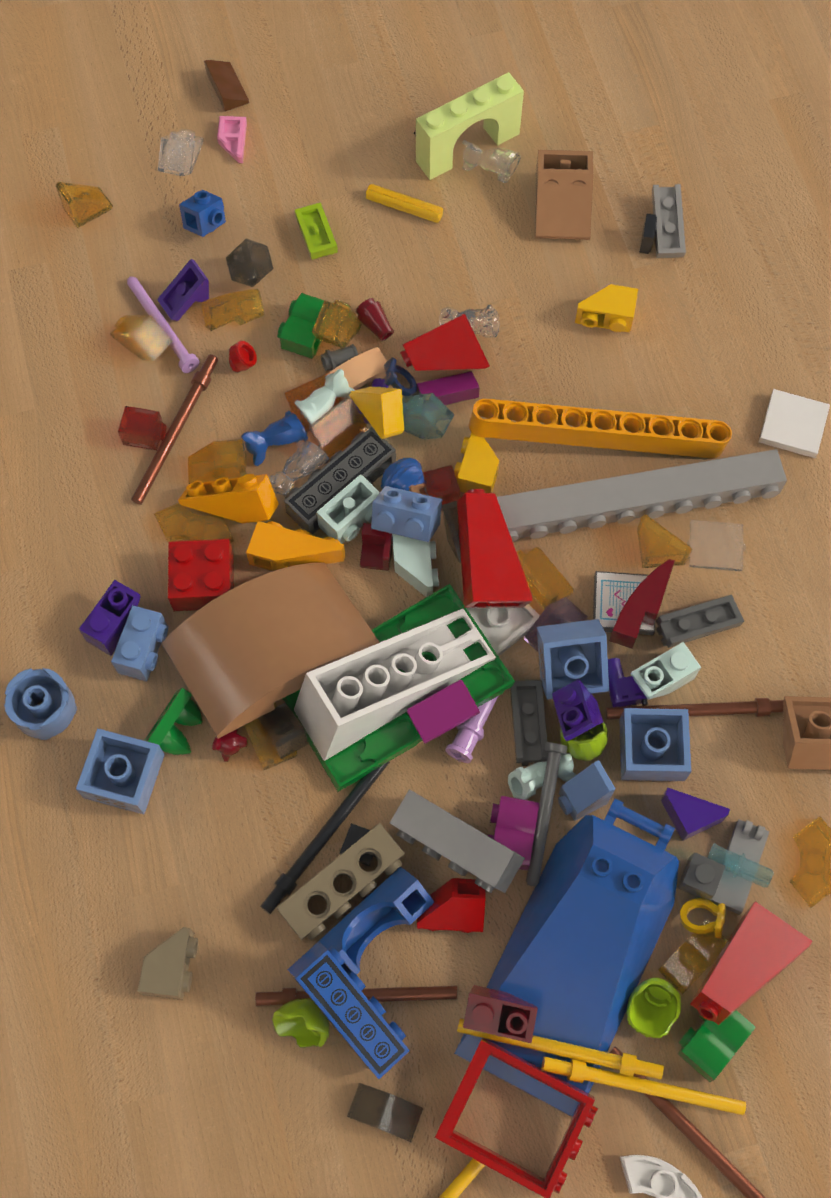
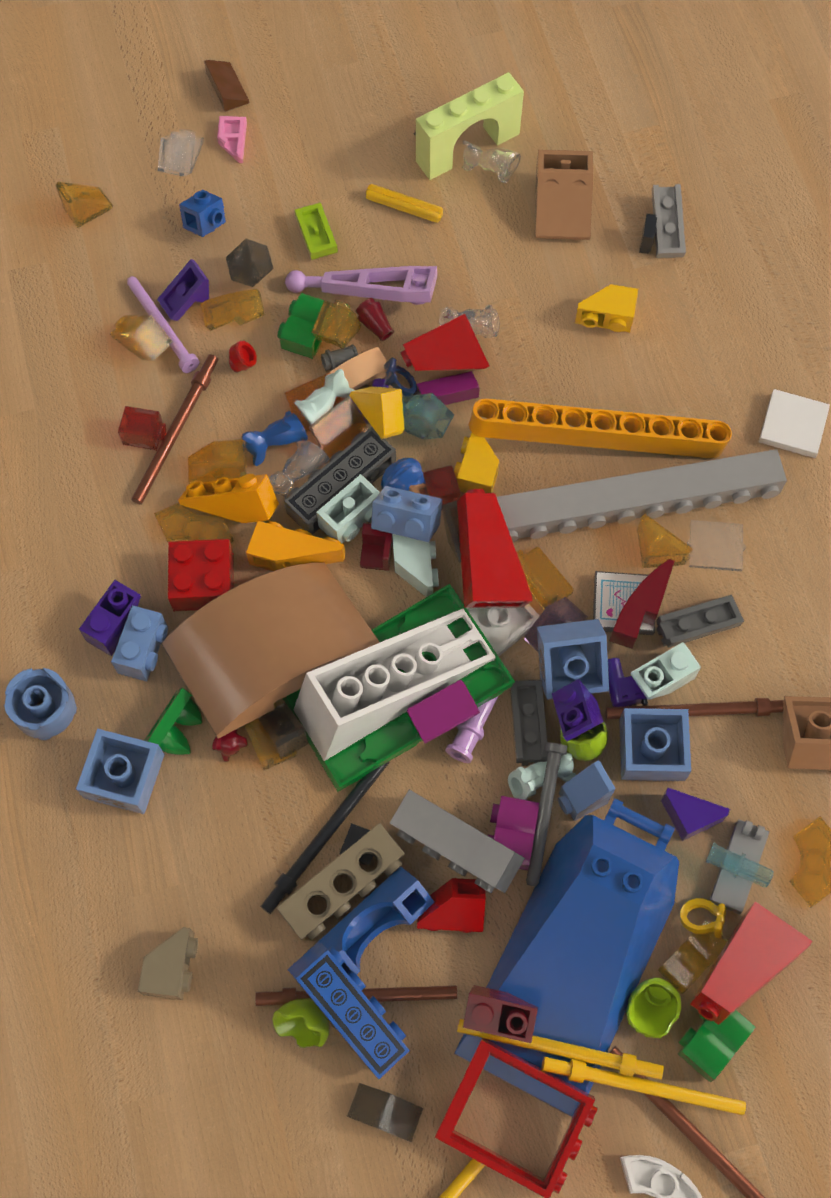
(417, 287): none -> lavender plate
(701, 876): dark grey brick -> none

